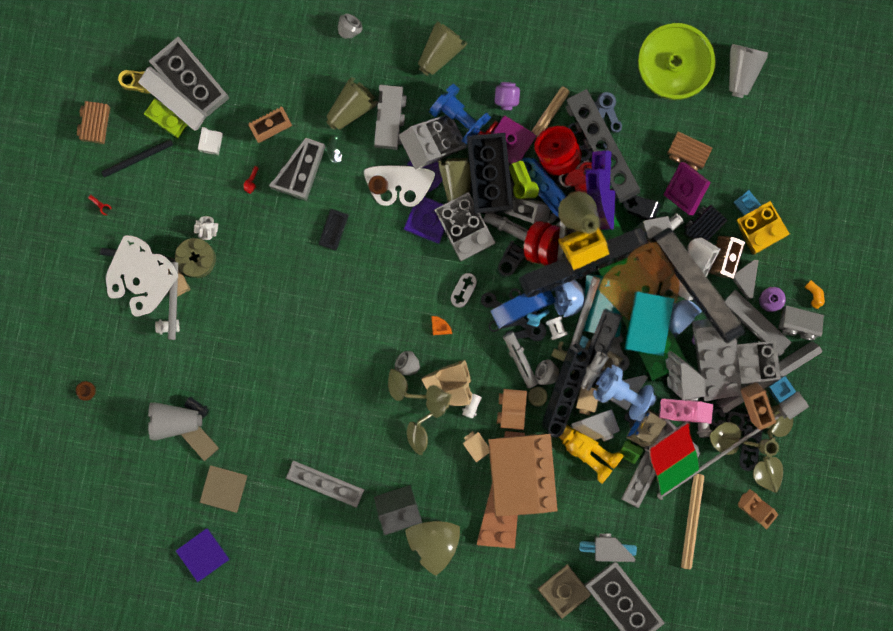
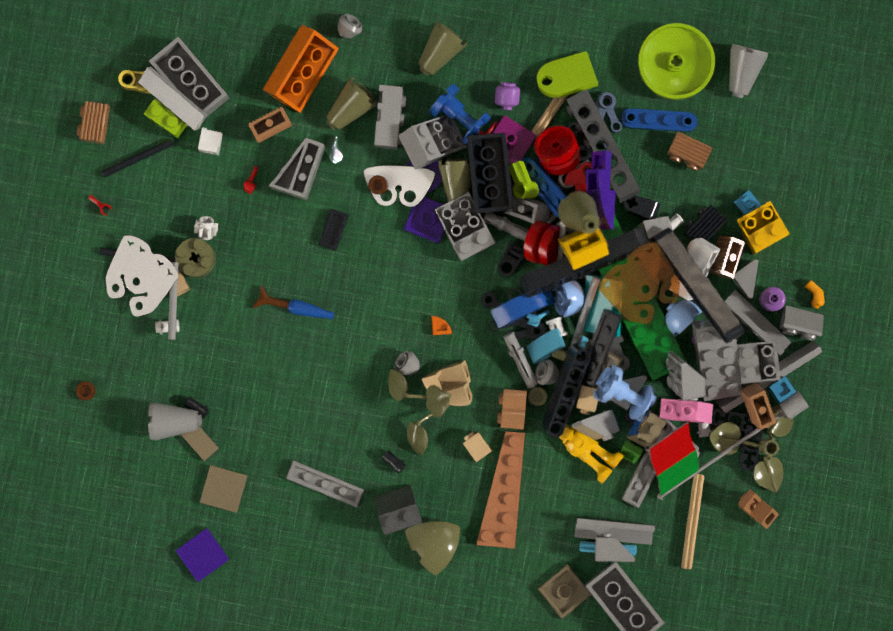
(294, 306): none -> blue piece
(300, 68): none -> orange slope
(393, 462): none -> black pin
(459, 287): light grey beam -> none
(470, 410): white pin -> none
(522, 475): medium nougat slope -> none
(545, 345): none -> medium azure slope
(567, 76): none -> lime tile
(593, 370): light grey pin -> none
(621, 531): none -> light grey fence
(649, 323): teal tile -> none
(658, 120): none -> blue plate
(686, 188): magenta tile -> none

